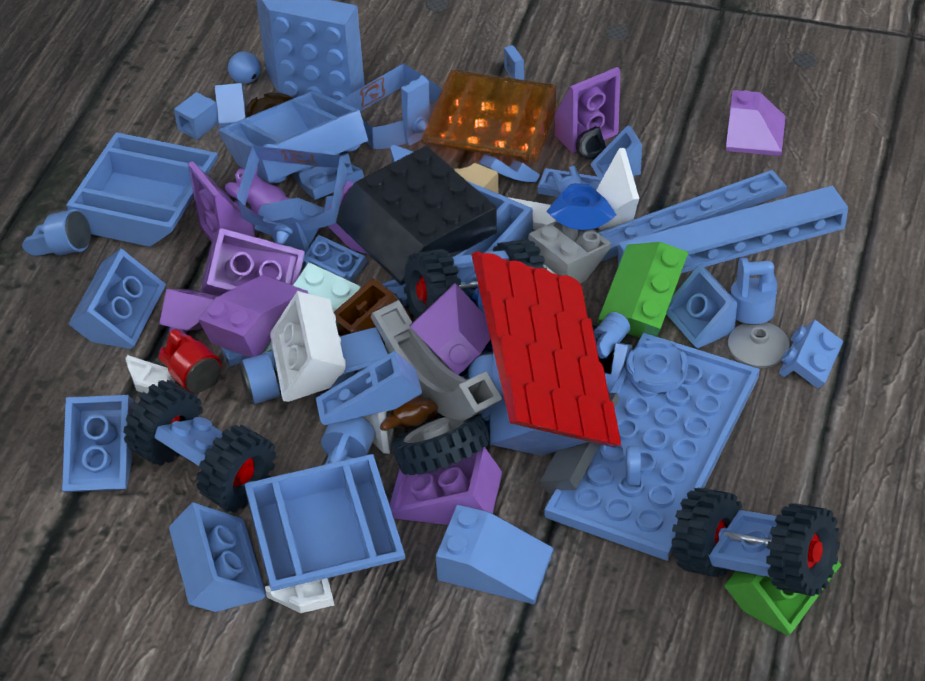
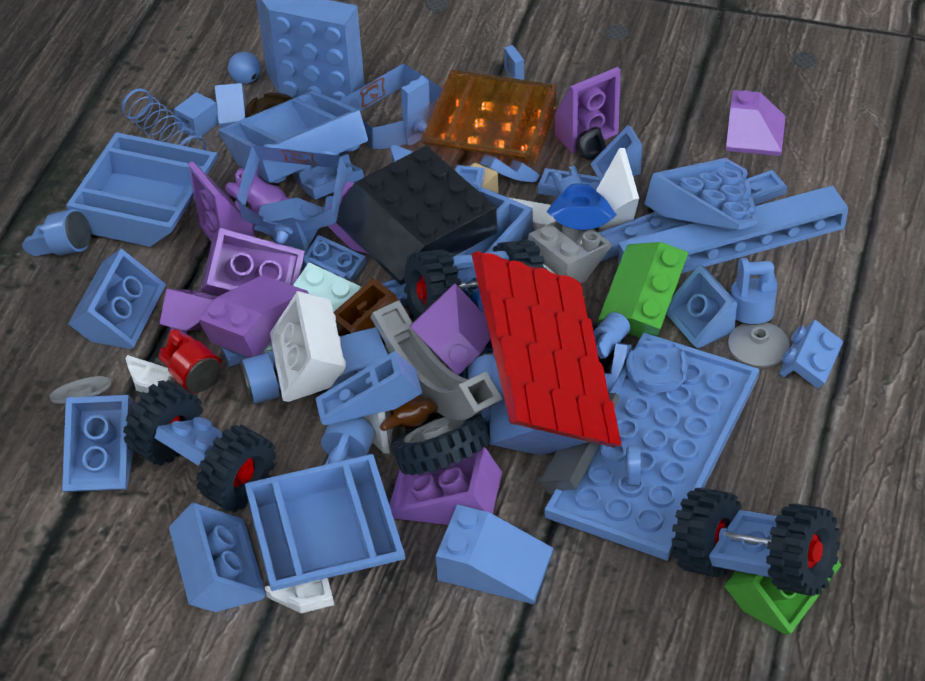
(81, 388): none -> light grey dish
(145, 110): none -> medium blue piece
(473, 175): none -> medium blue tile
(704, 194): none -> medium blue slope

